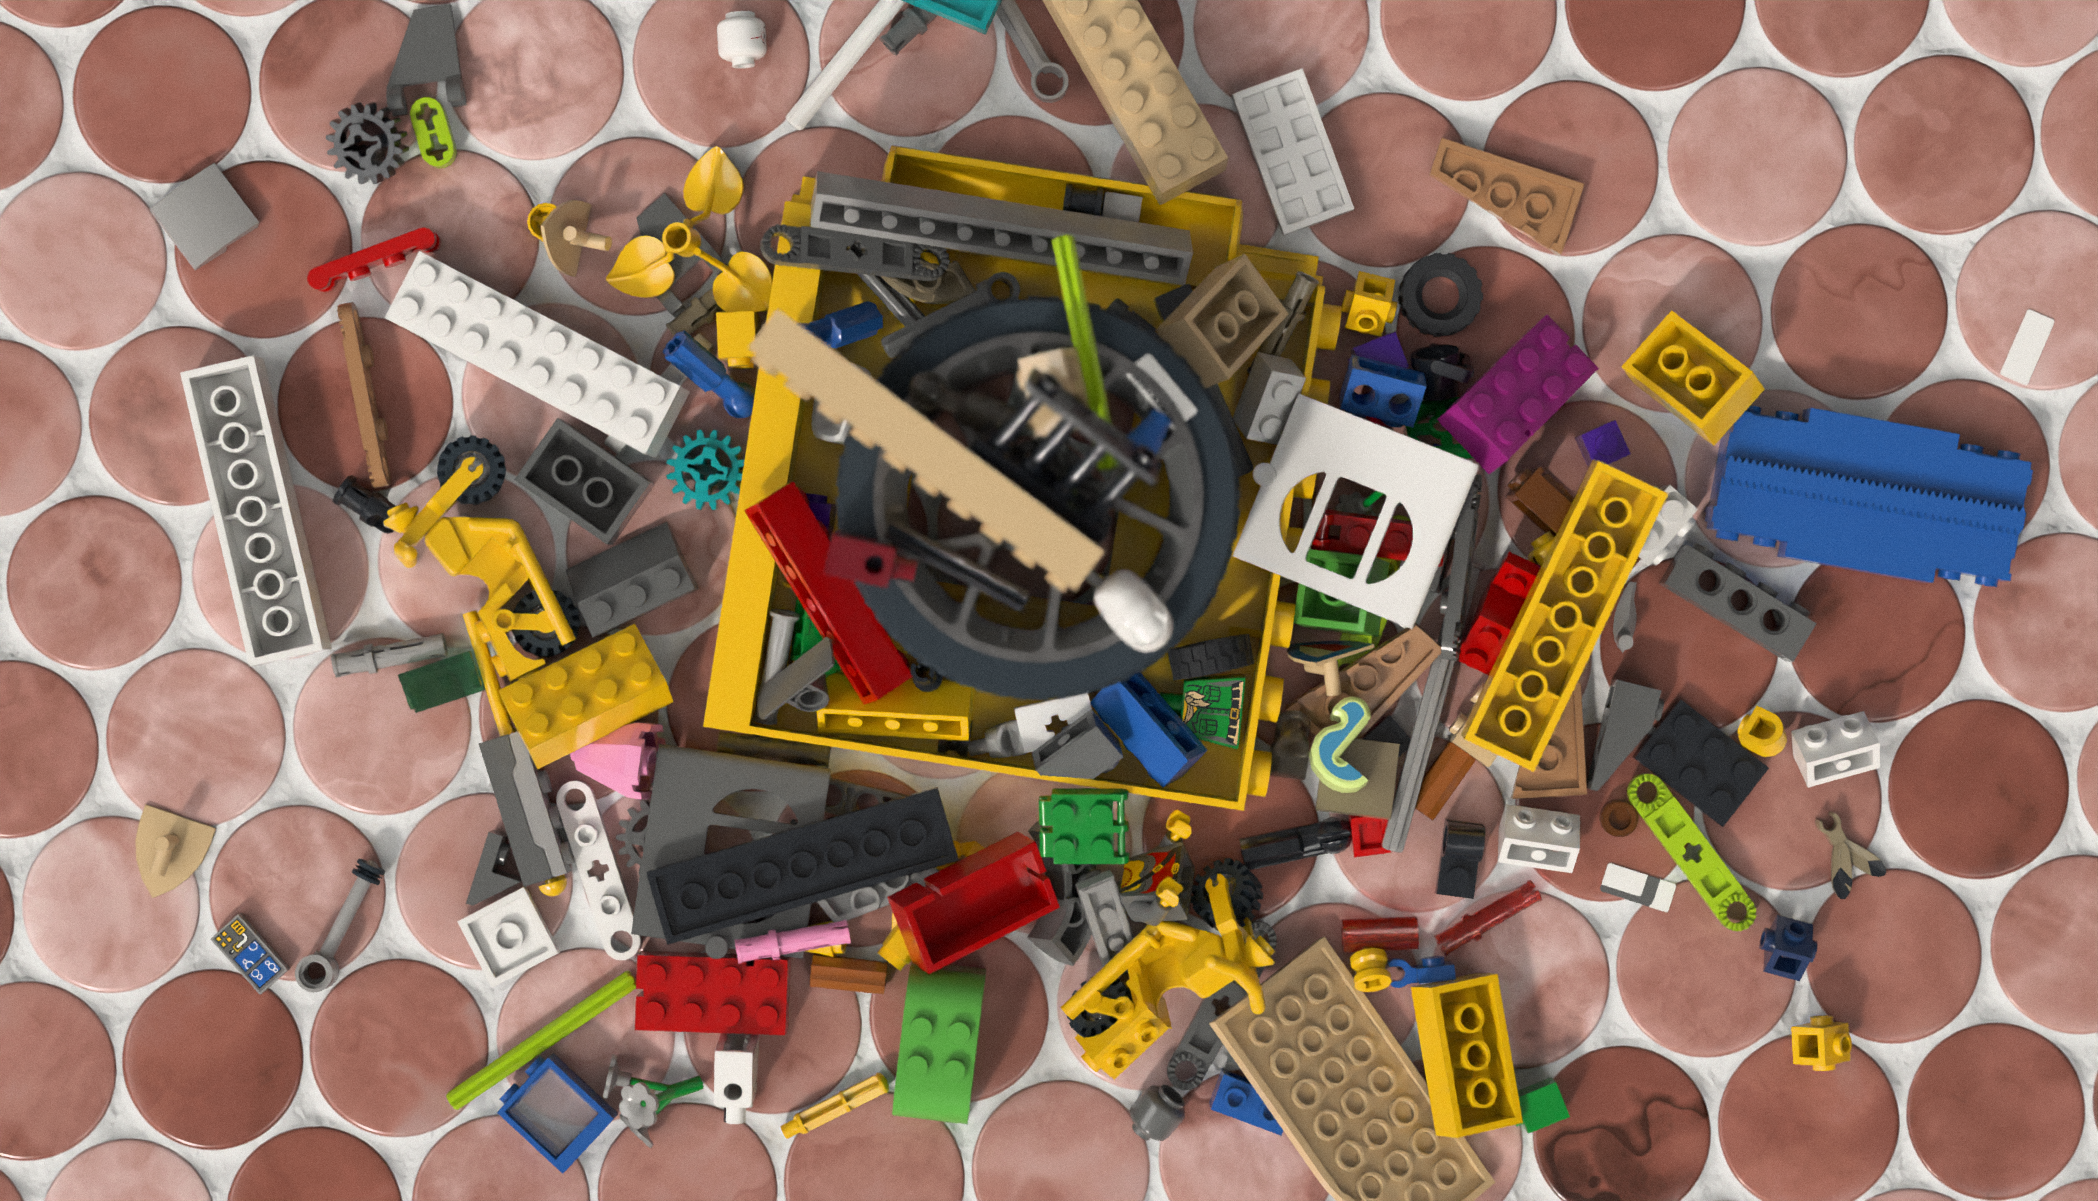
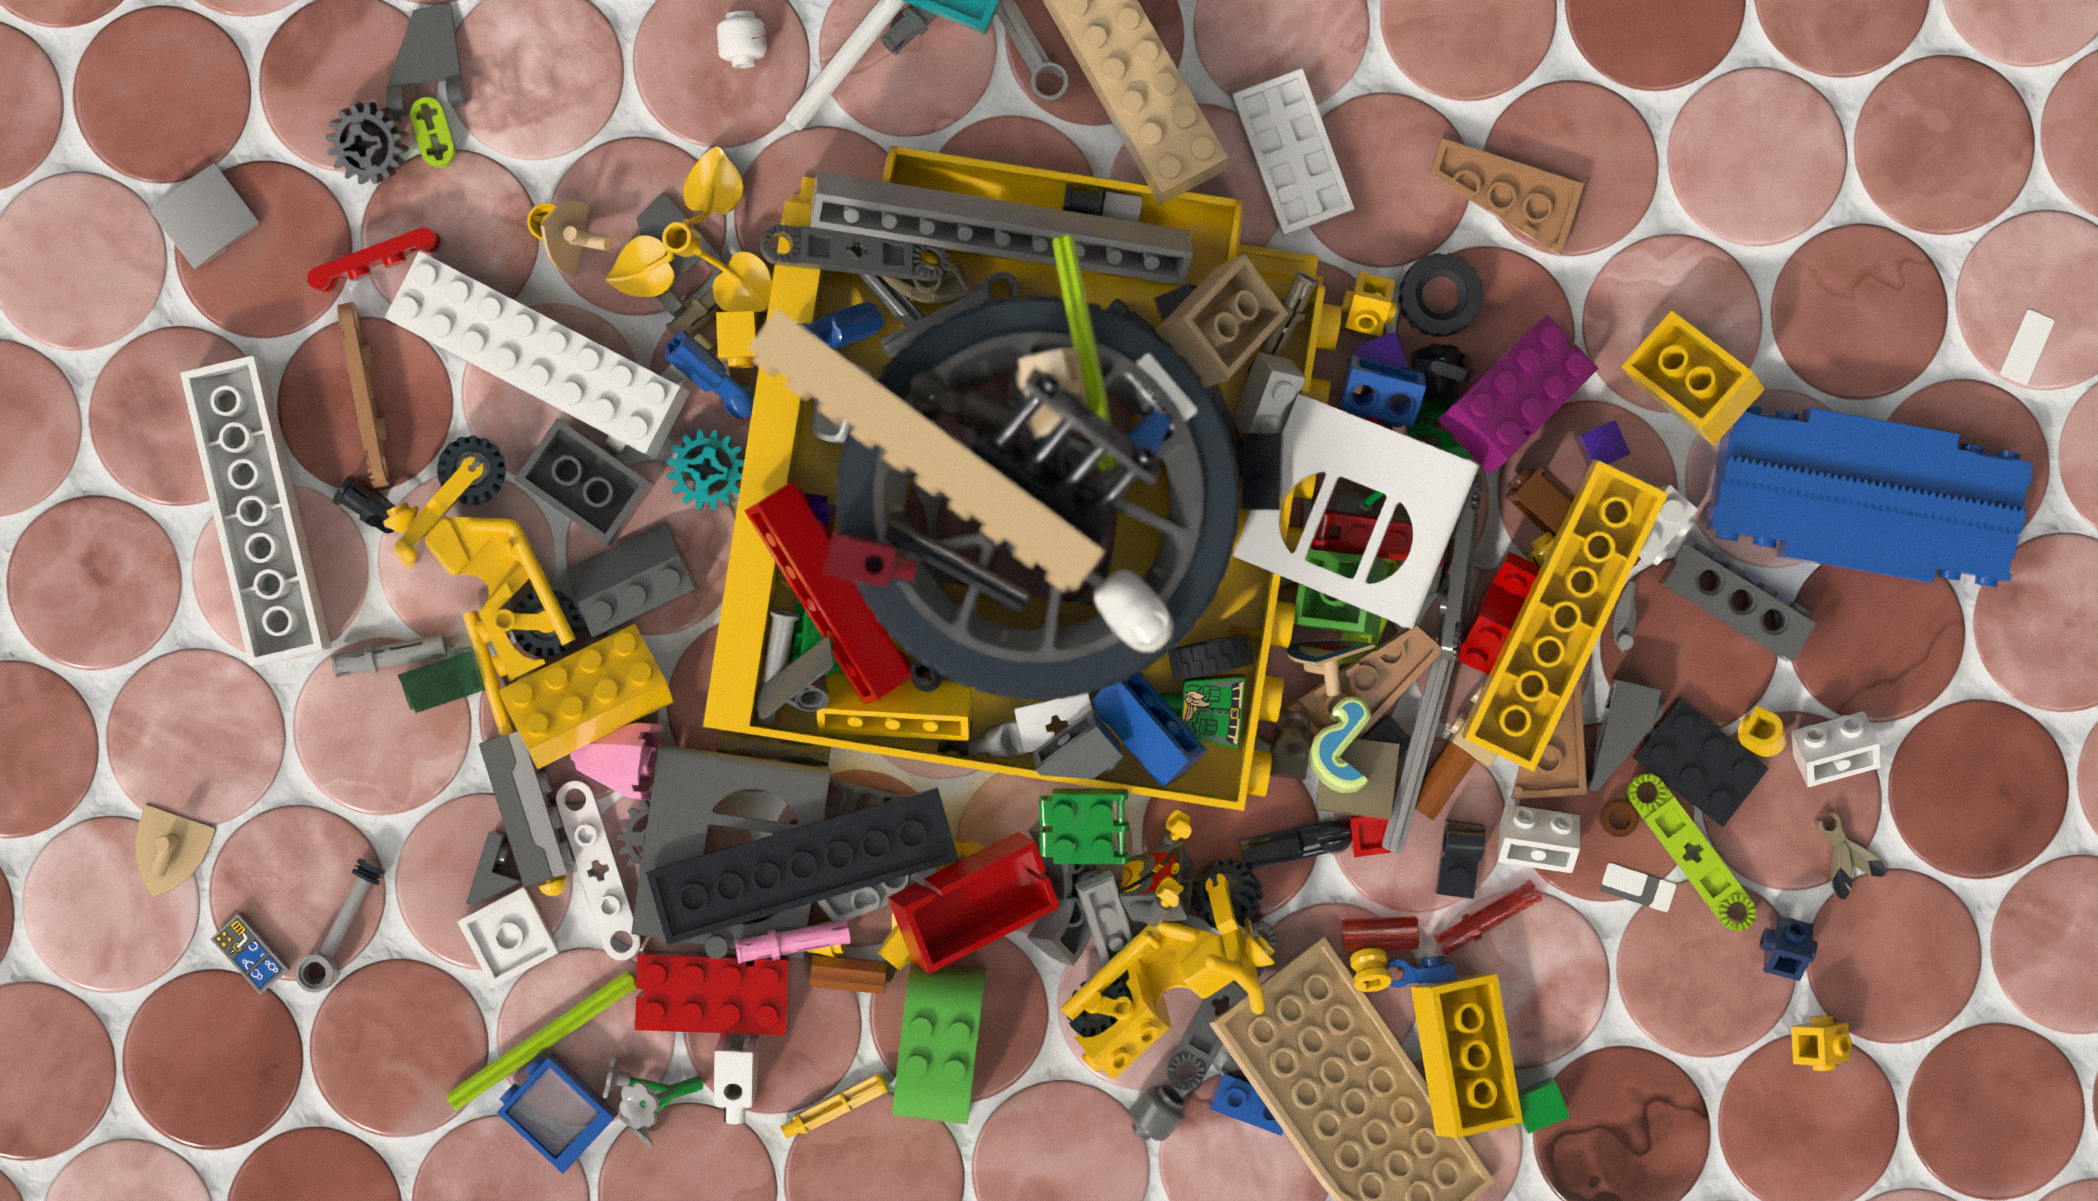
(1262, 471): none -> black plate

